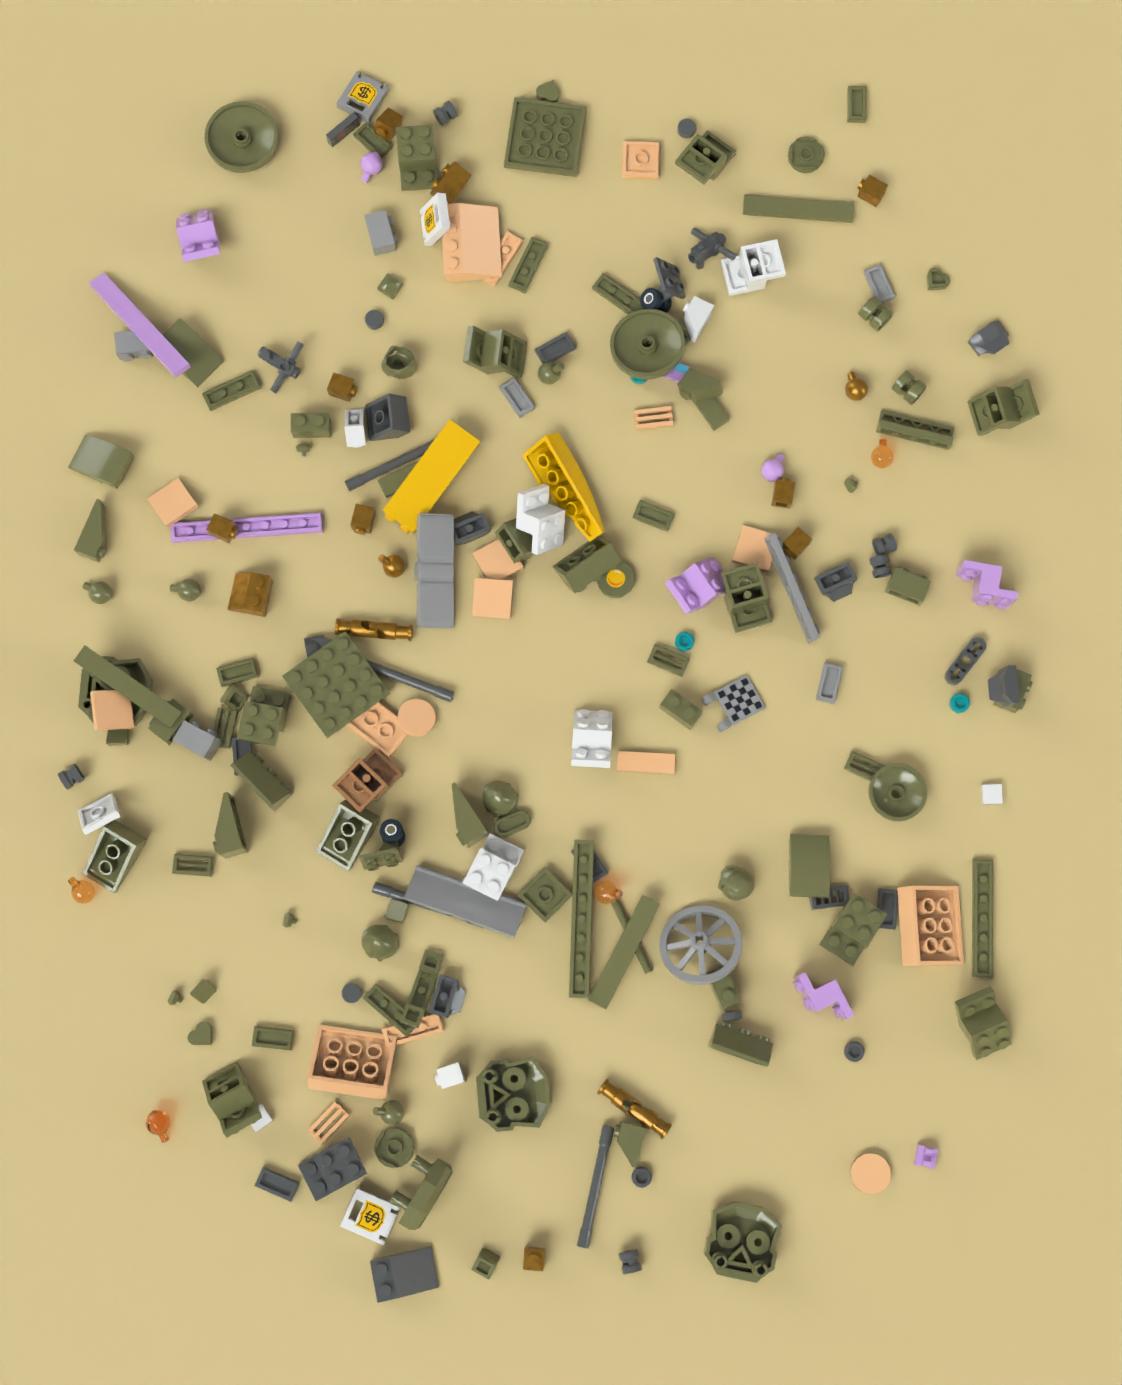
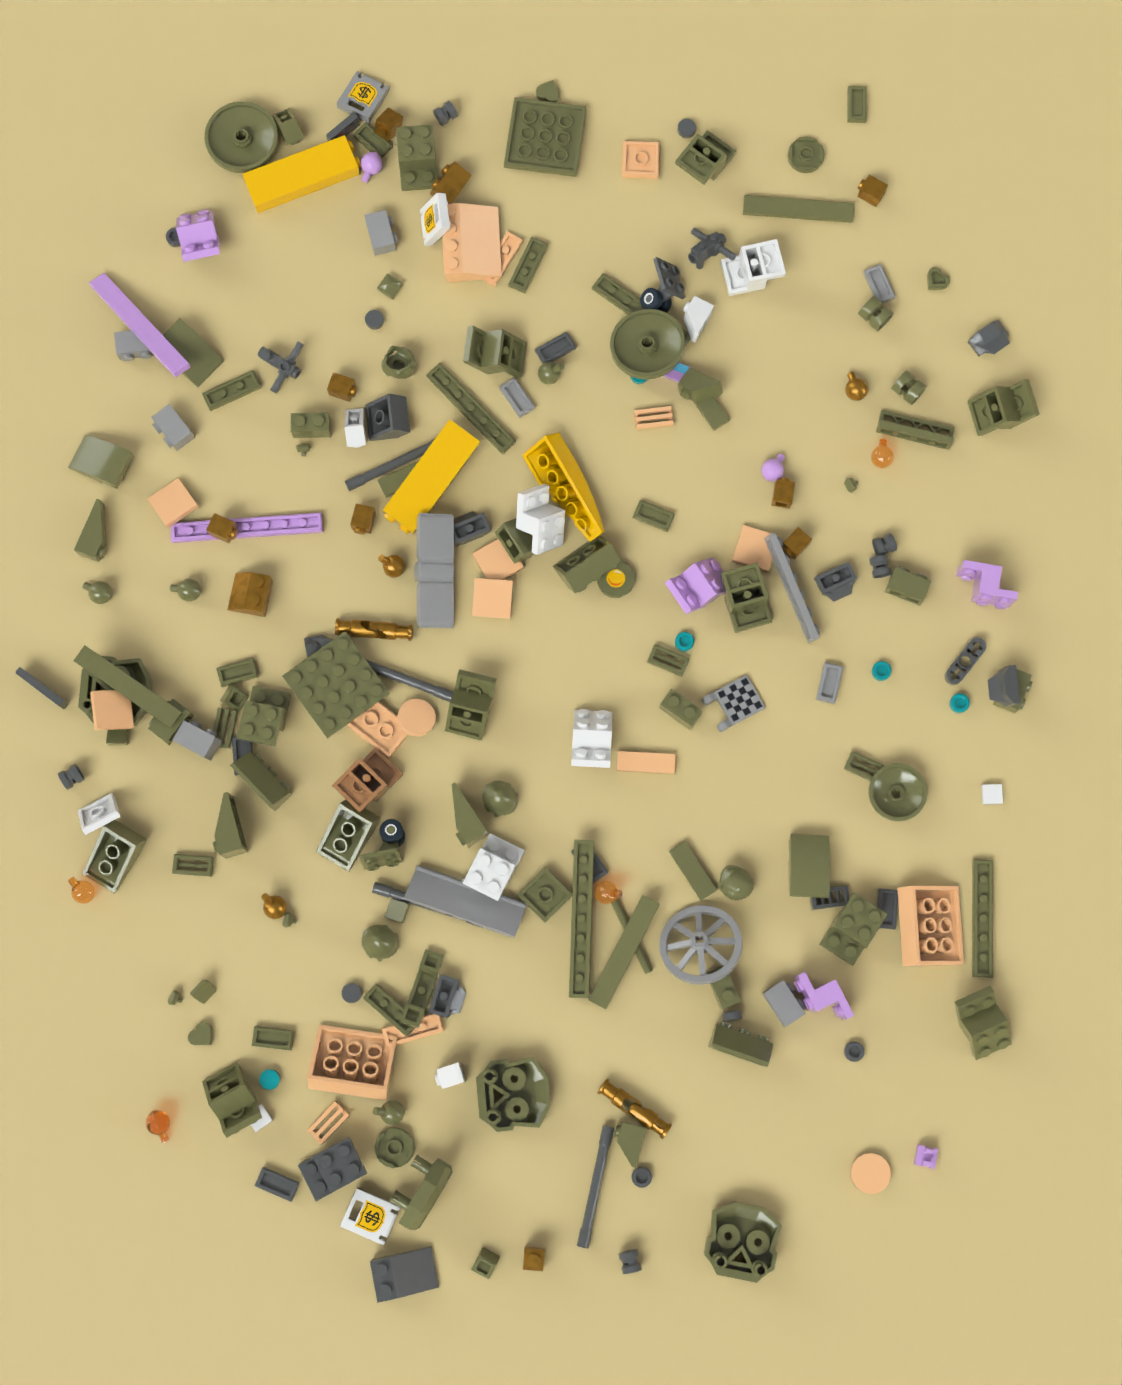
(41, 688): none -> dark grey tile
(172, 237): none -> dark grey tile
(173, 428): none -> light grey brick
(269, 1079): none -> teal tile
(274, 906): none -> pearl gold piece
(288, 127): none -> olive slope
(302, 173): none -> yellow brick
(470, 704): none -> olive bracket
(471, 408): none -> olive tile
(512, 823): olive tile -> none
(692, 870): none -> olive tile
(784, 1003): none -> light grey brick
(881, 671): none -> teal tile

